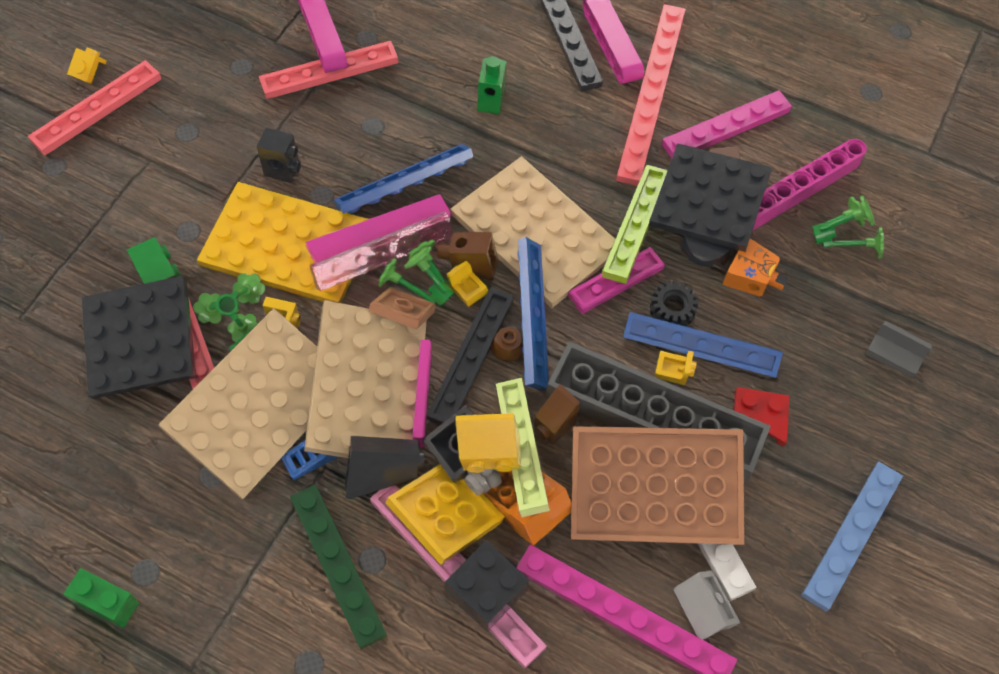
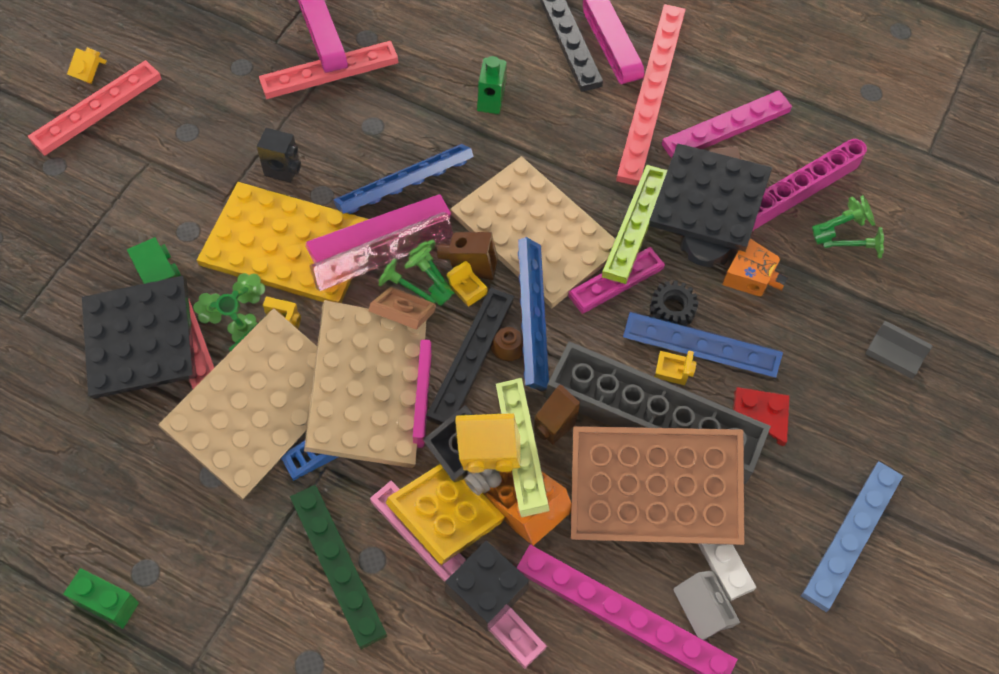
(380, 463): black slope -> none

